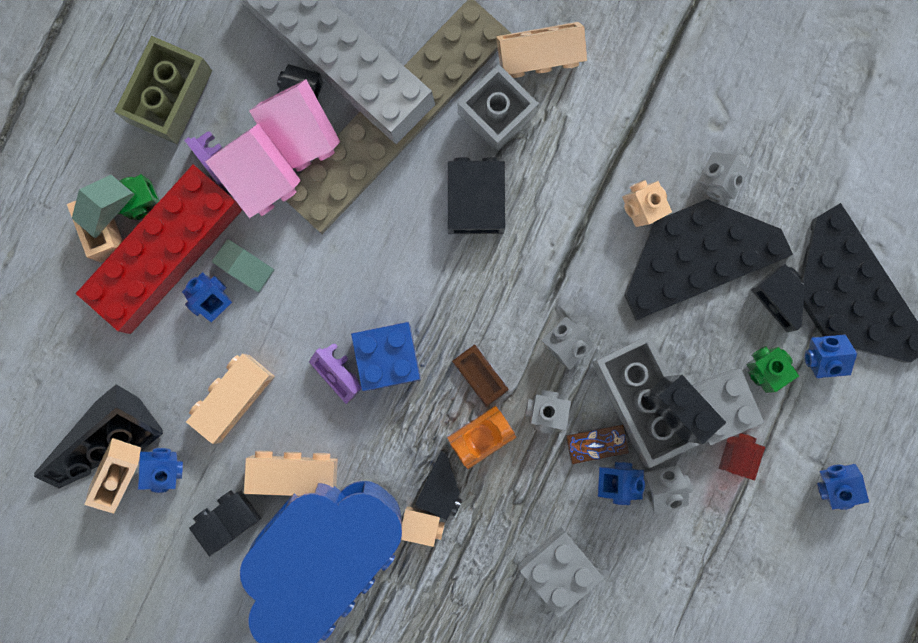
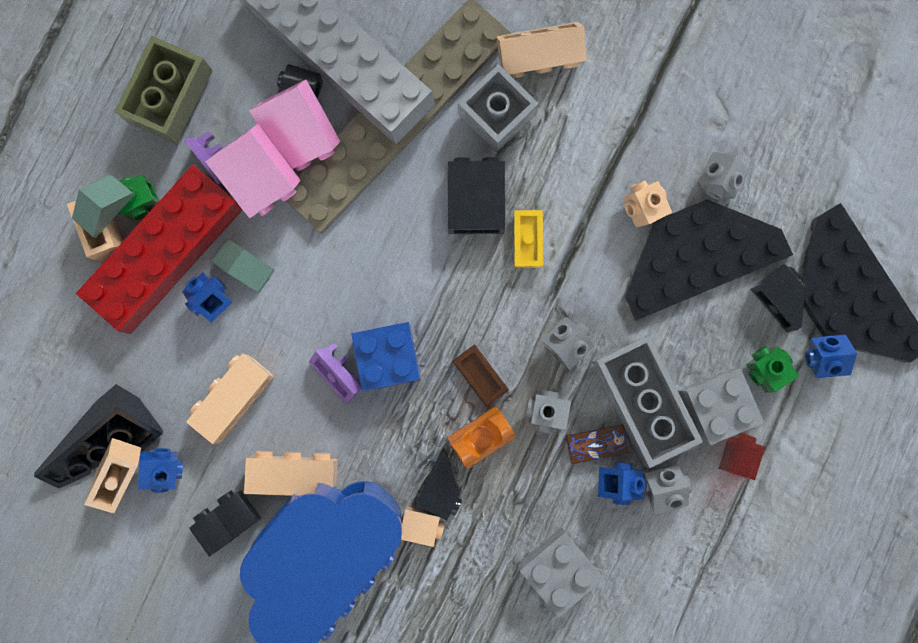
(528, 238): none -> yellow plate
(684, 409): black brick -> none
(843, 486): blue brick -> none

